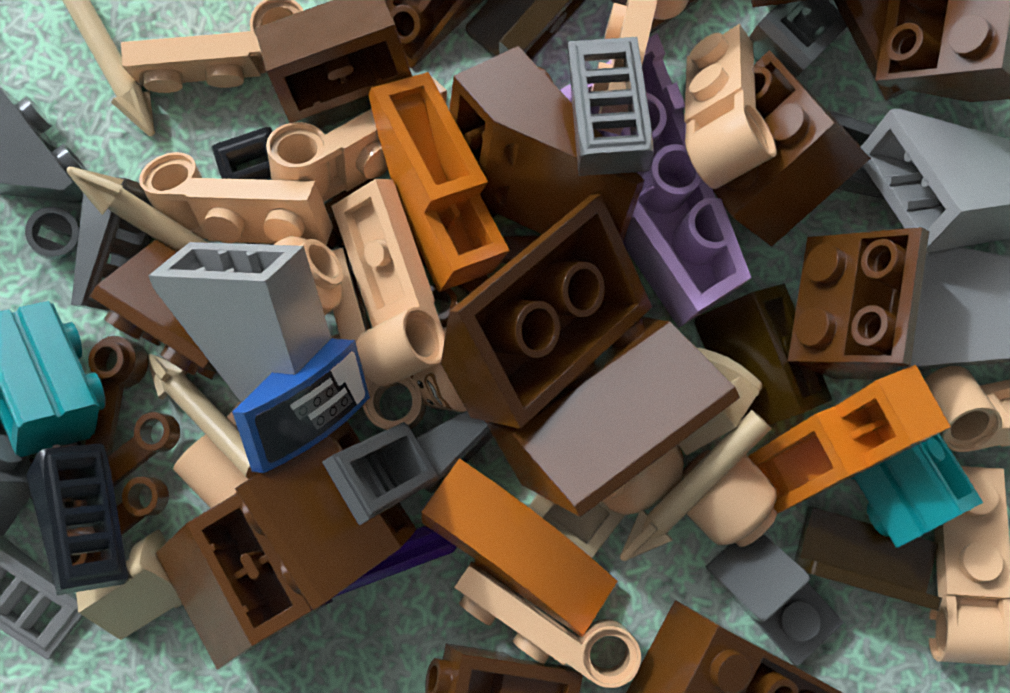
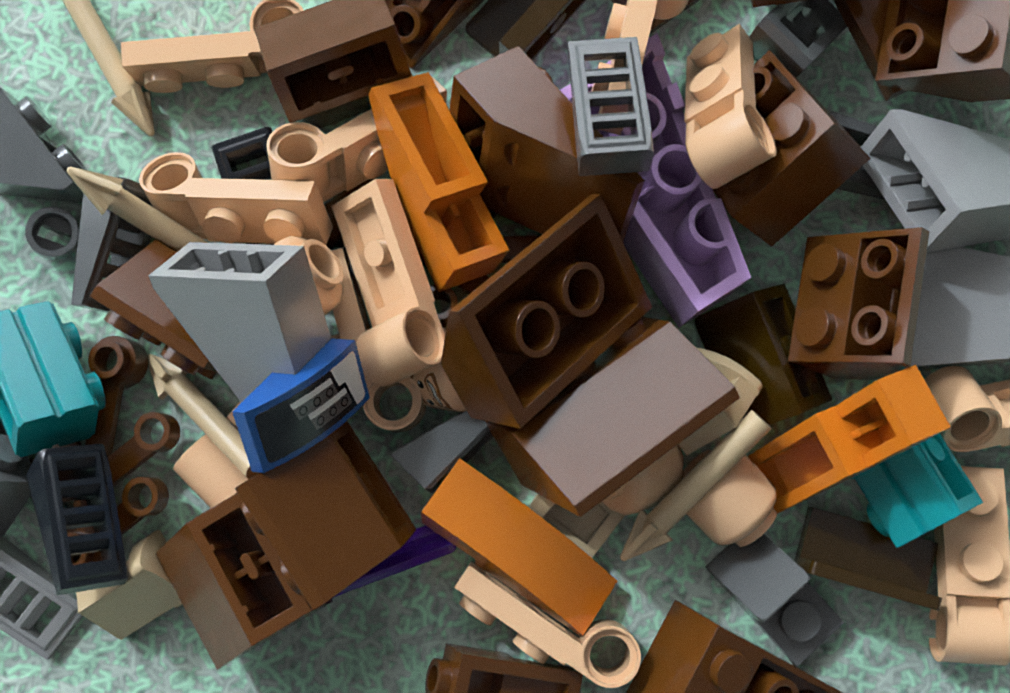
(380, 472): dark grey slope -> none

